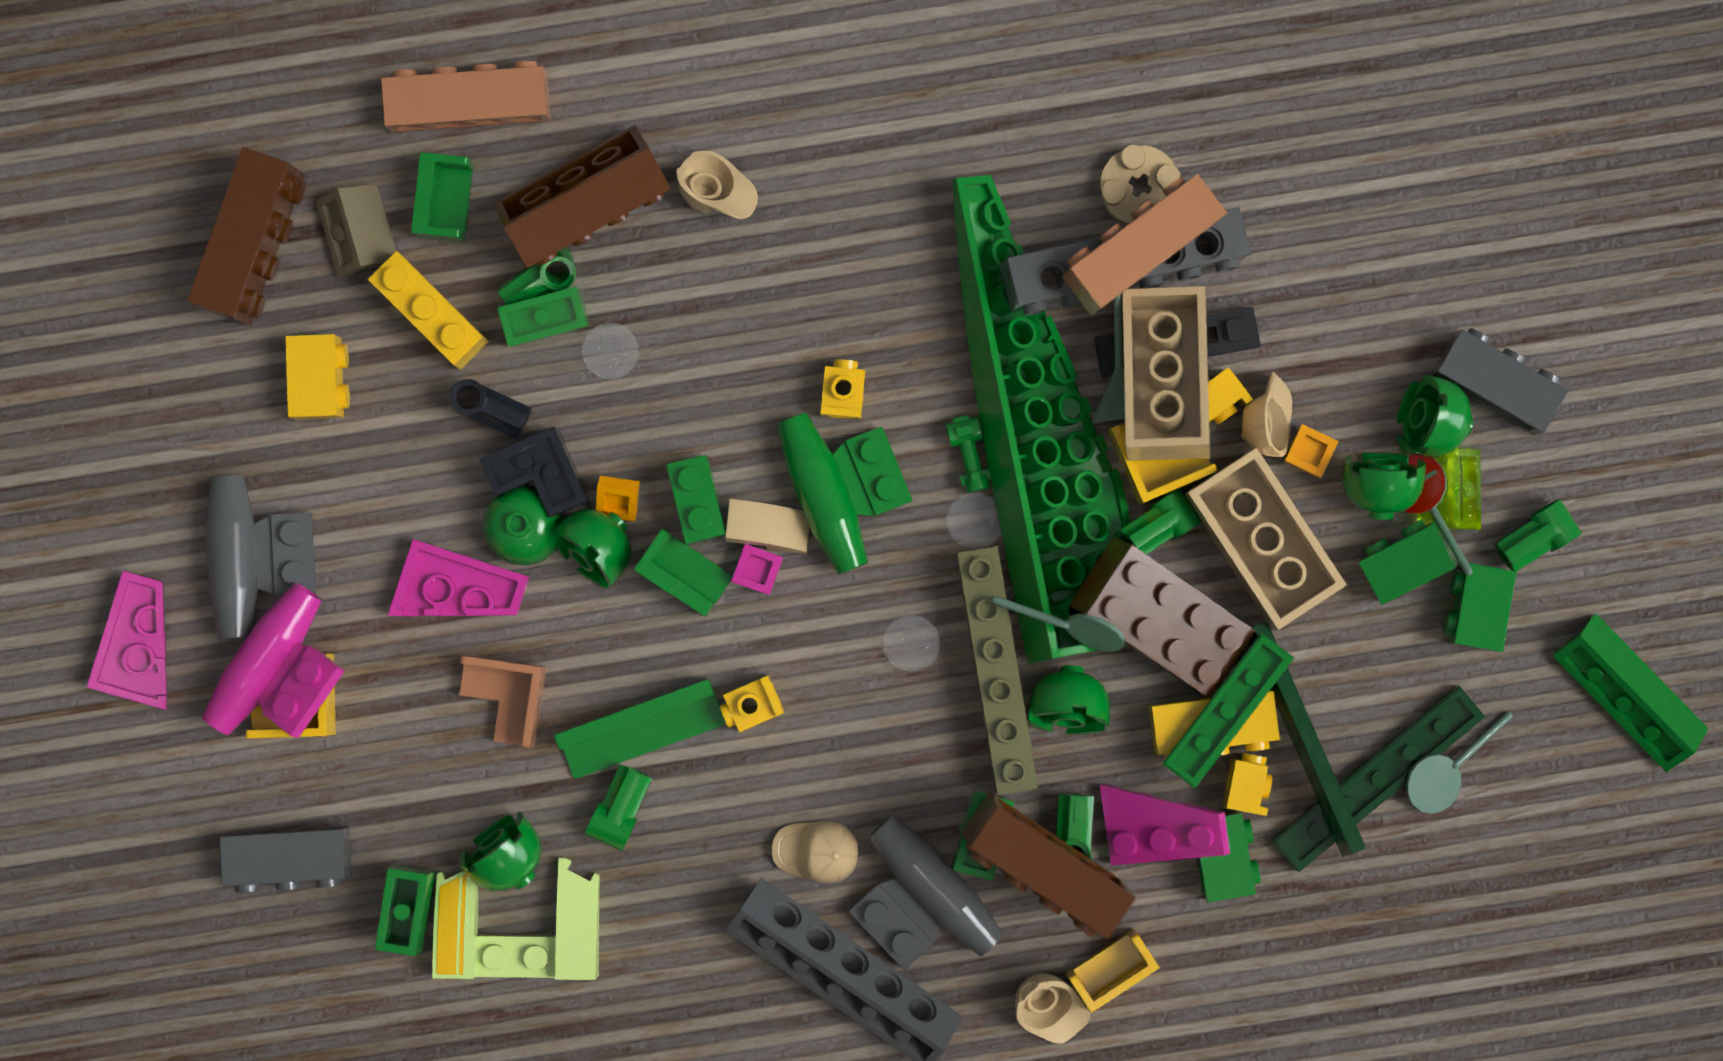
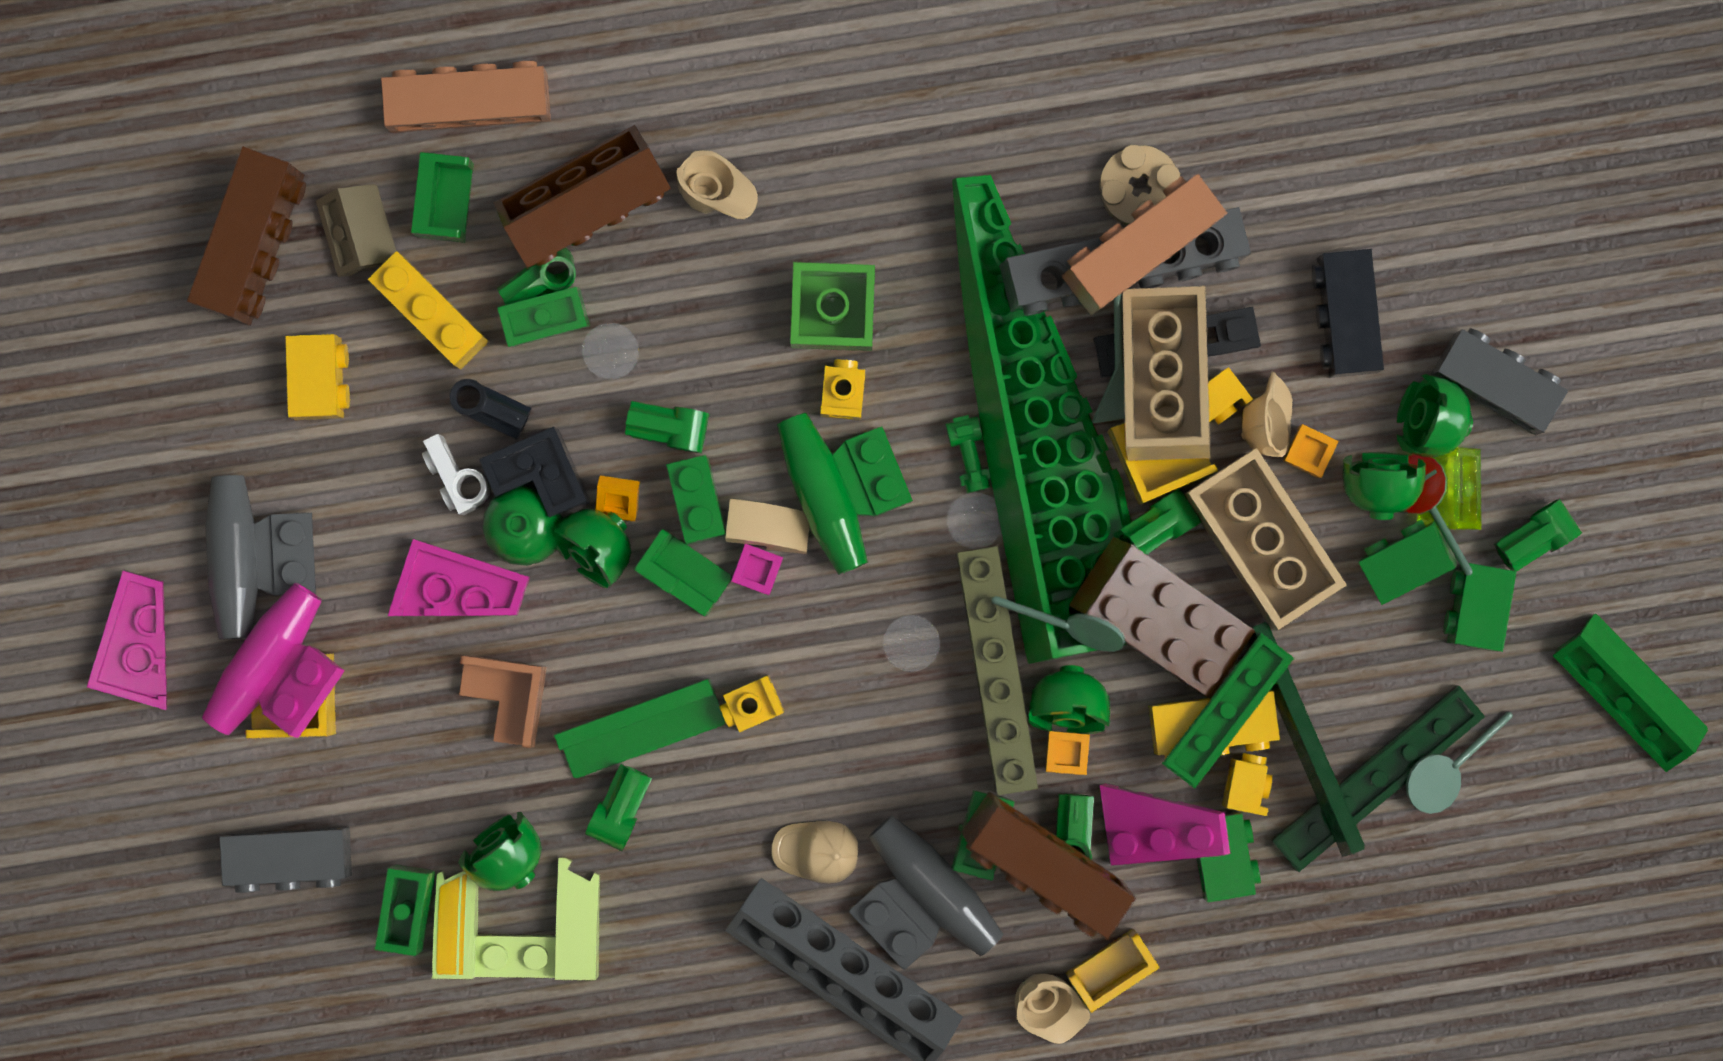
(441, 461): none -> white plate
(676, 427): none -> green piece
(832, 306): none -> bright green brick
(1067, 752): none -> light orange plate
(1348, 313): none -> black brick

